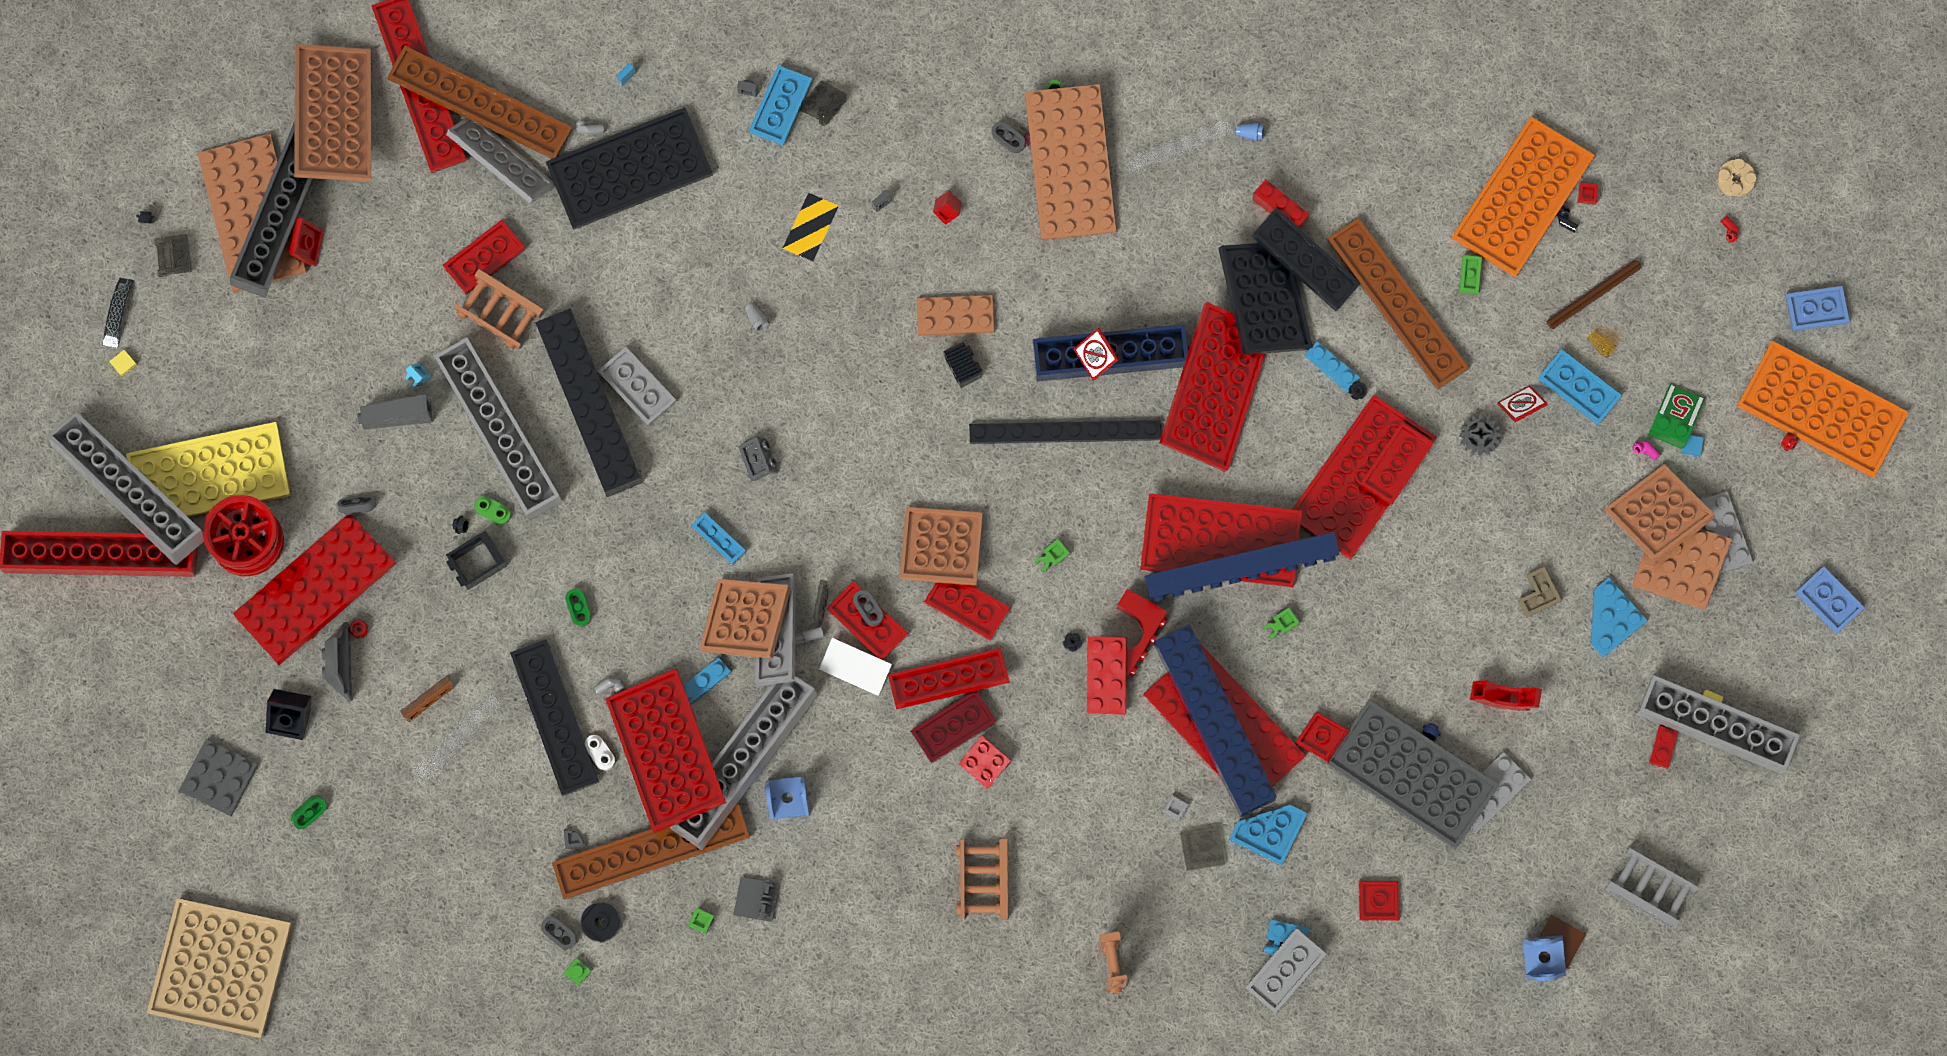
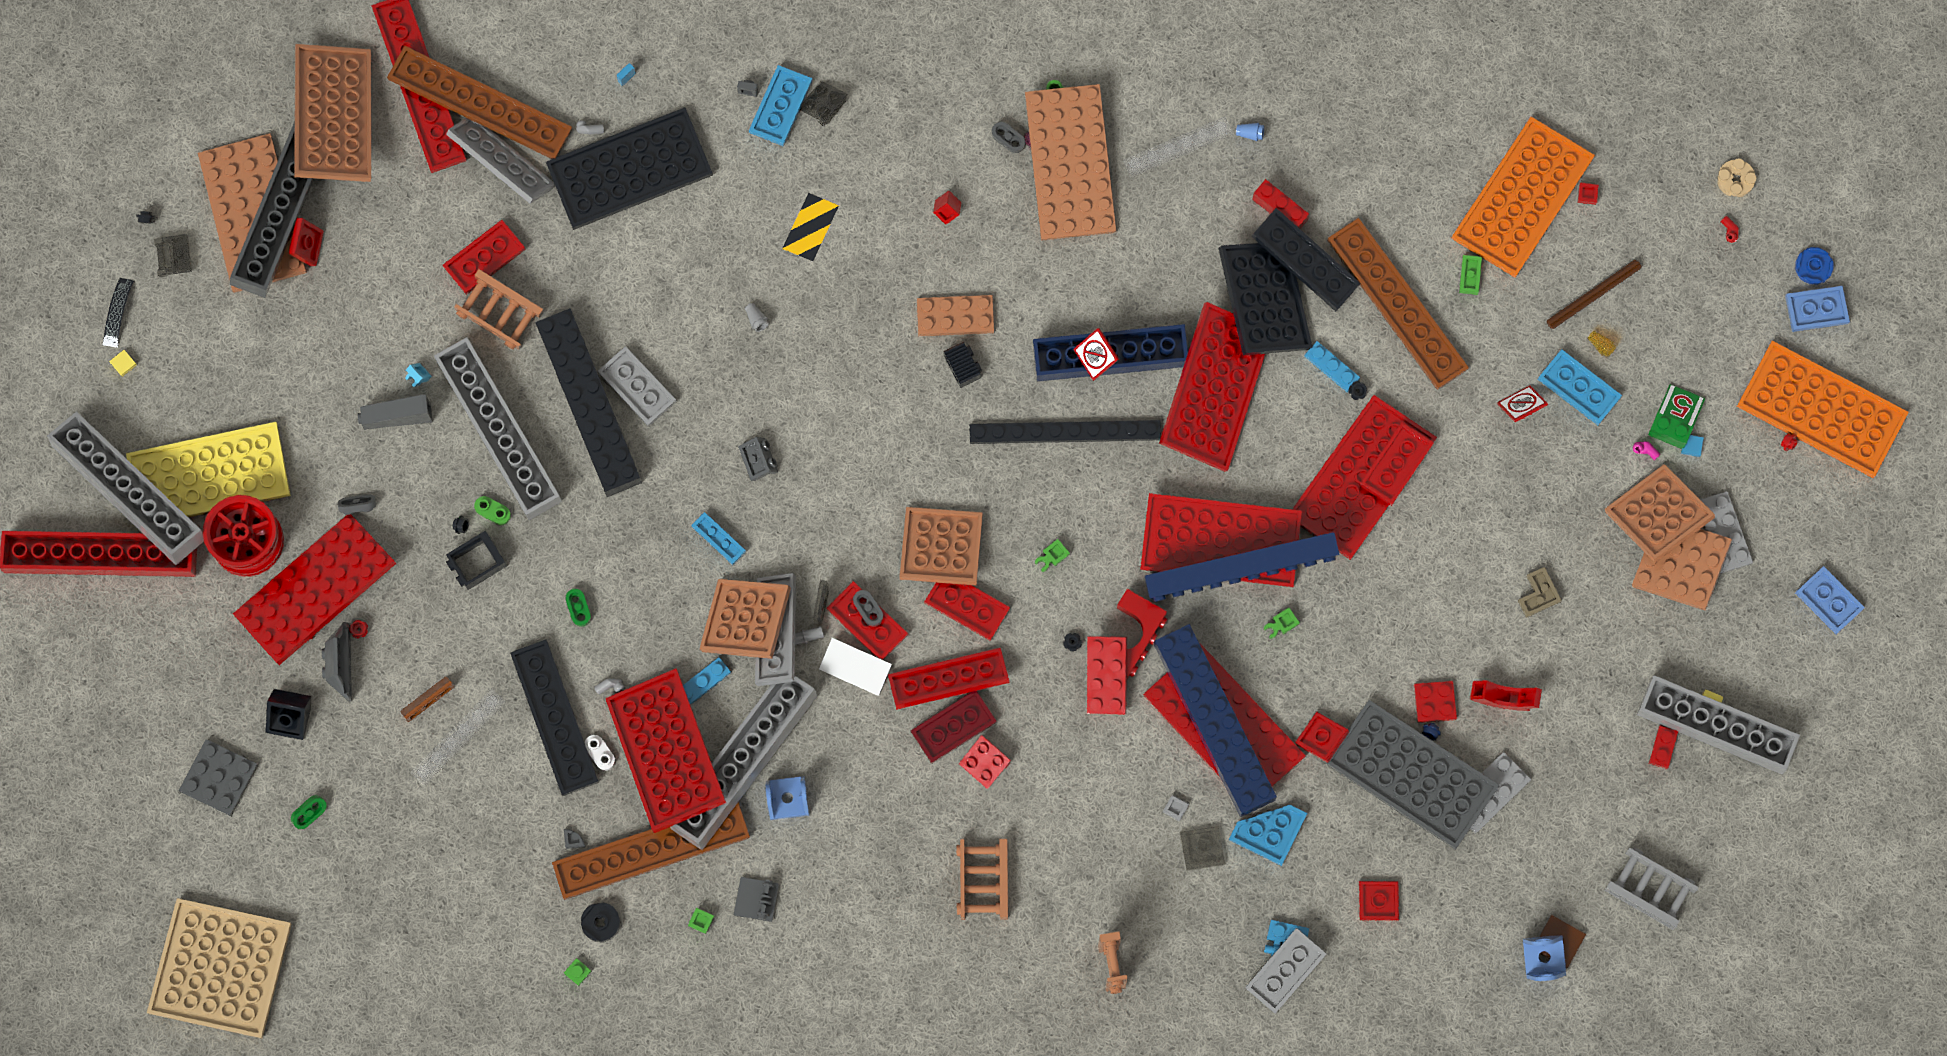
(559, 933): dark grey plate -> none
(881, 201): dark grey tile -> none
(1435, 702): none -> red plate
(1487, 435): dark grey gear -> none
(1564, 219): black arm -> none
(1612, 618): dark azure plate -> none
(1814, 271): none -> blue tile

